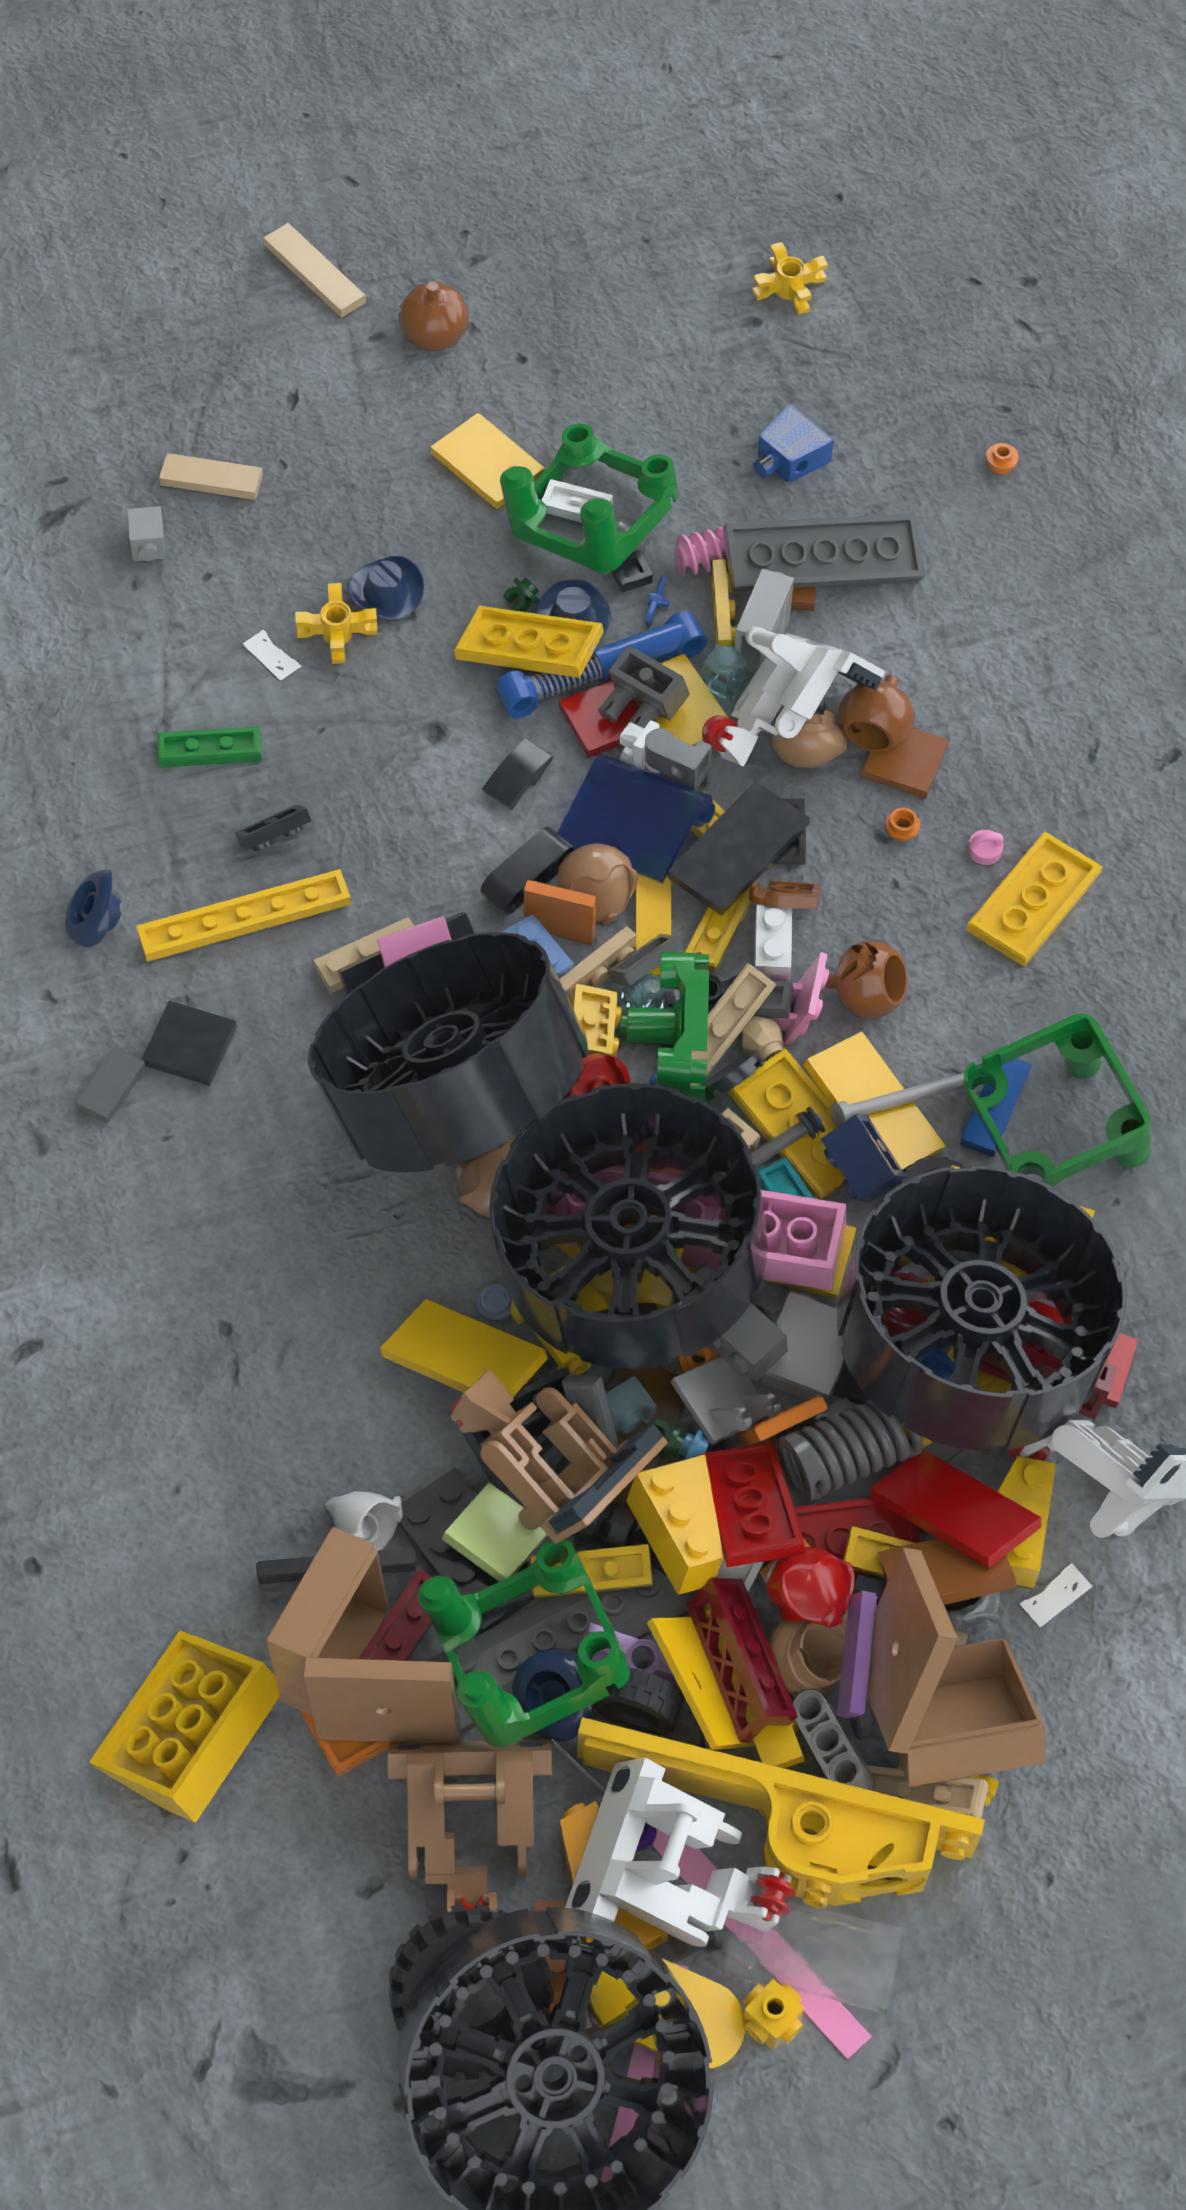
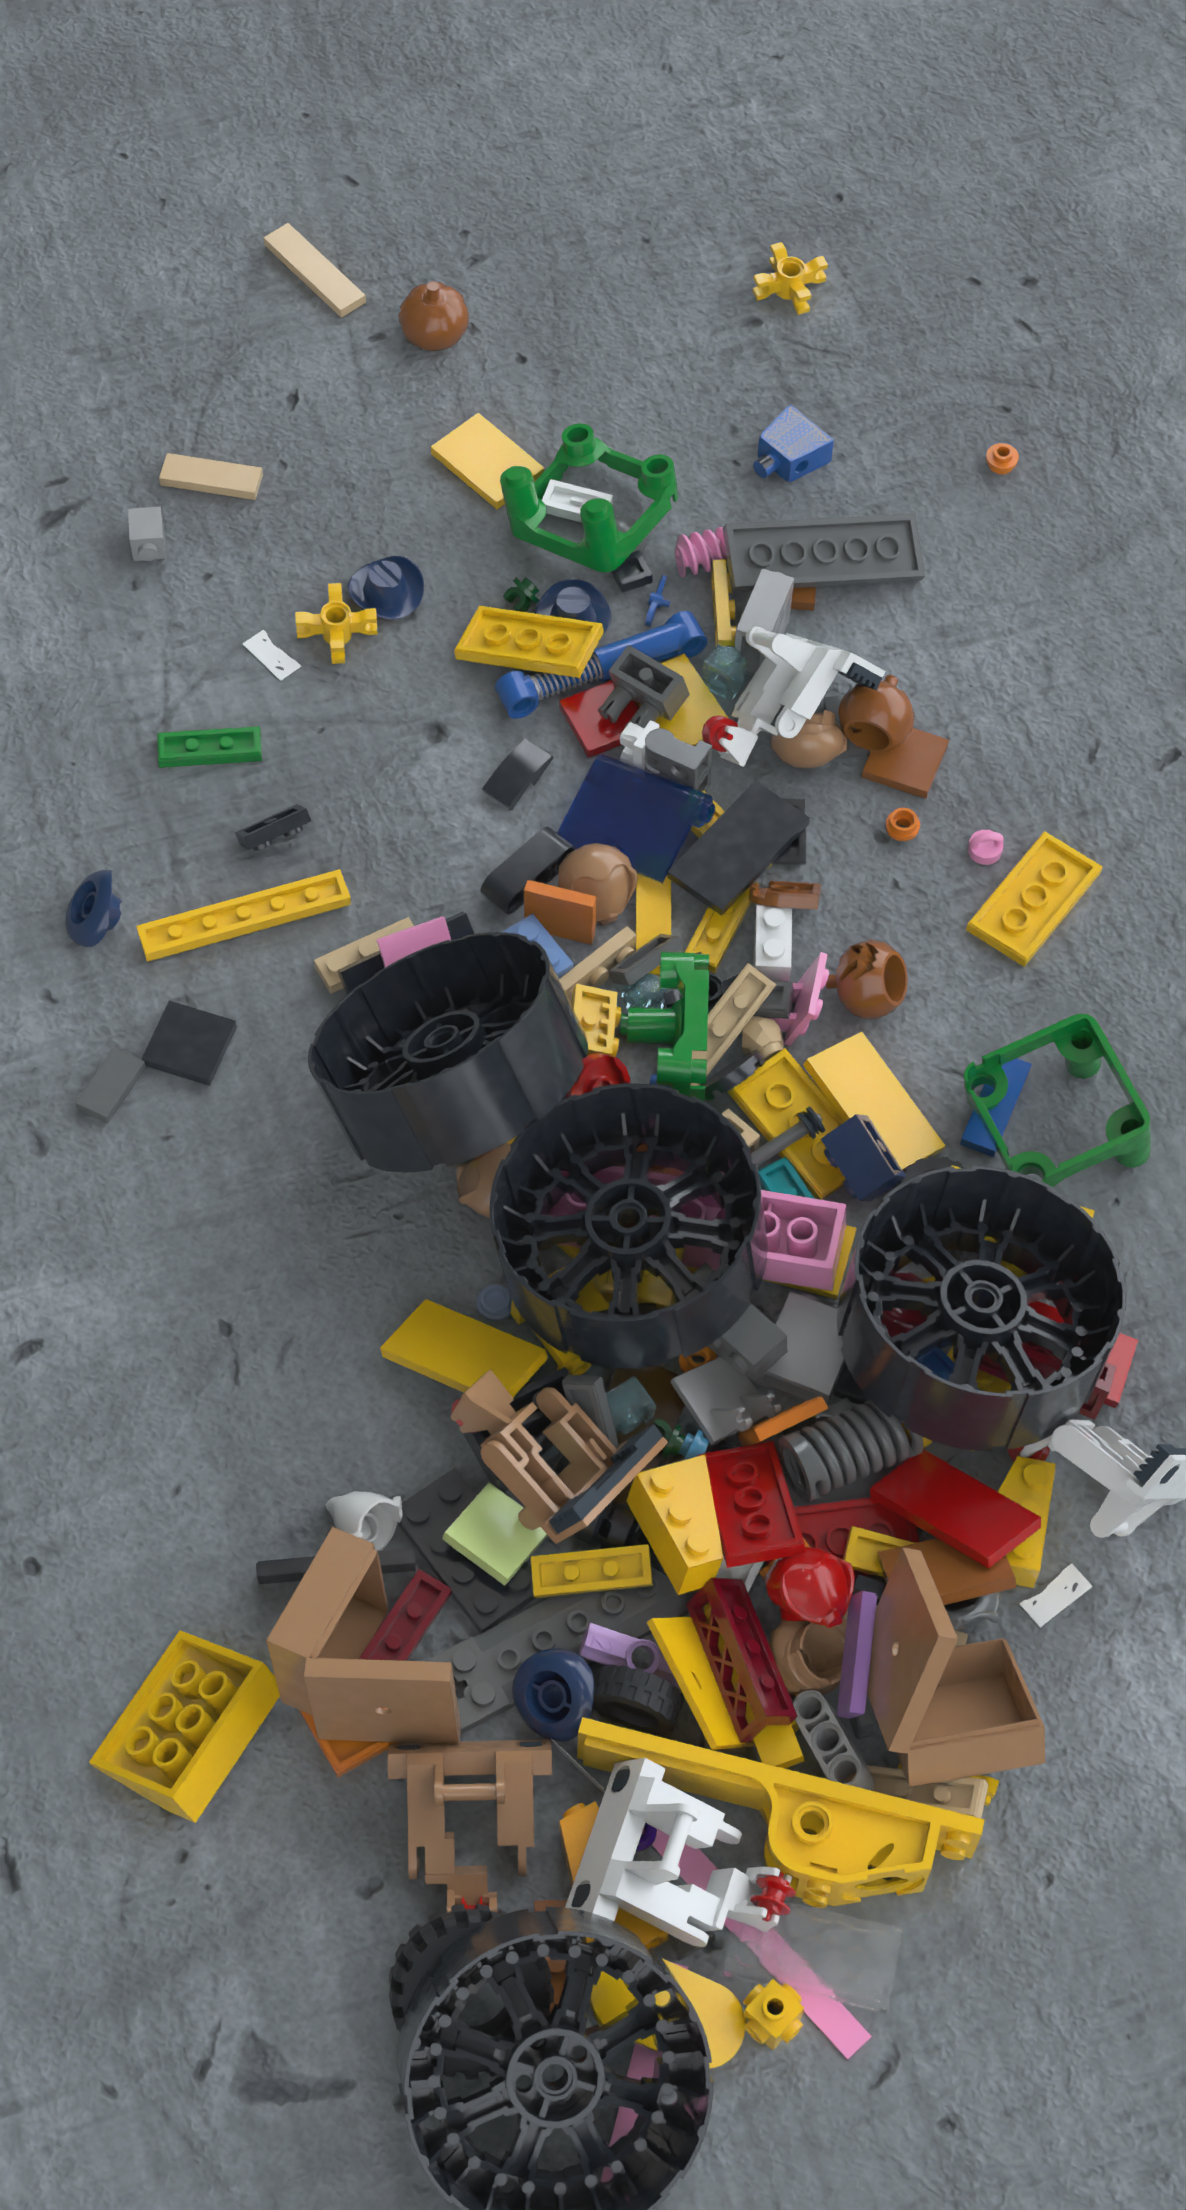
(459, 1619): green piece -> none
(842, 1111): light grey bar -> none

